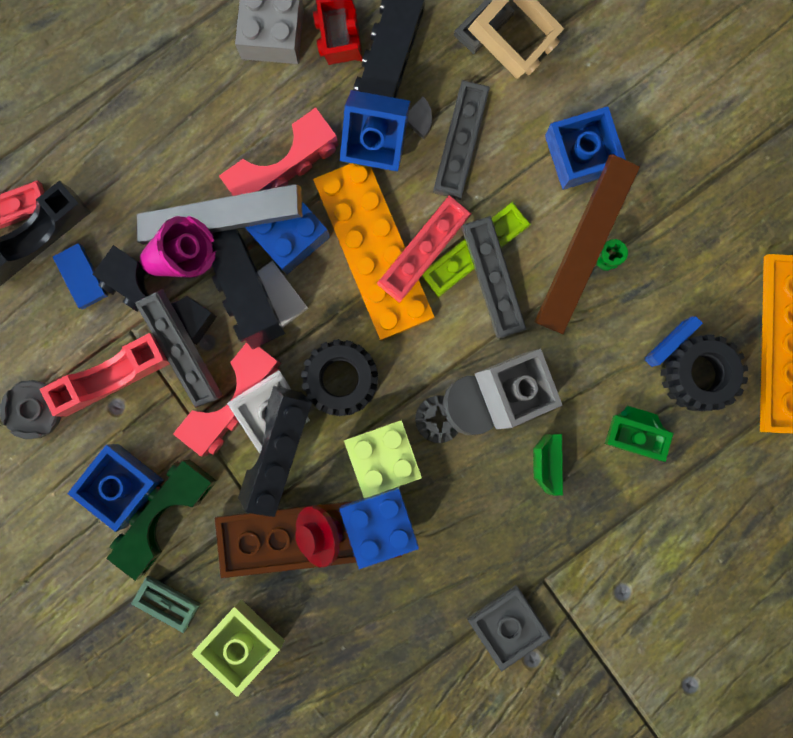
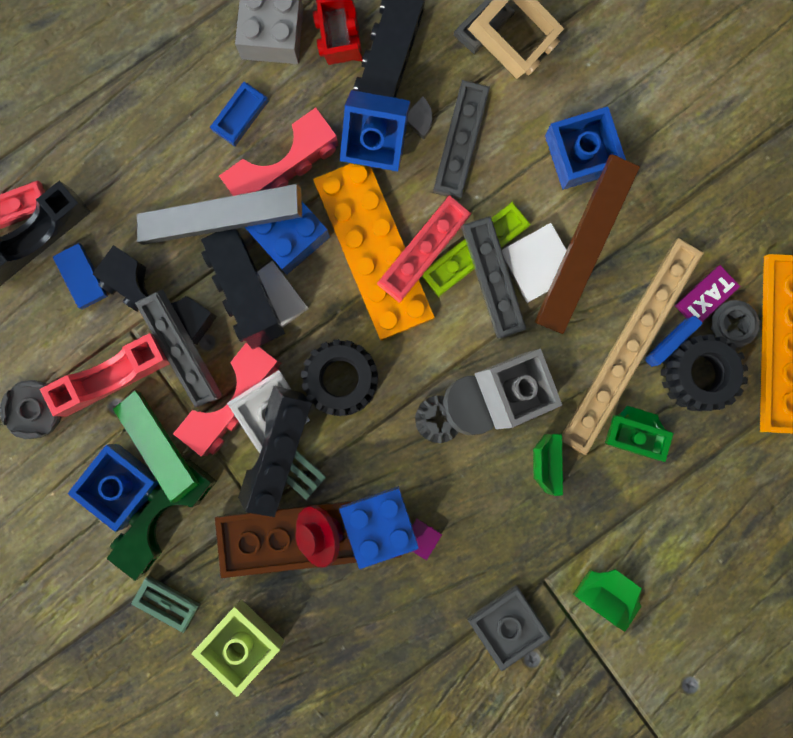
(155, 446): none -> tile
(179, 249): dark pink cone -> none
(239, 113): none -> blue tile
(313, 485): none -> sand green tile
(382, 459): yellowish green brick -> none
(426, 537): none -> magenta tile
(535, 261): none -> white tile
(610, 596): none -> green slope
(620, 255): green bush -> none
(631, 346): none -> tan tile
(707, 294): none -> magenta tile
(747, 326): none -> dark grey gear

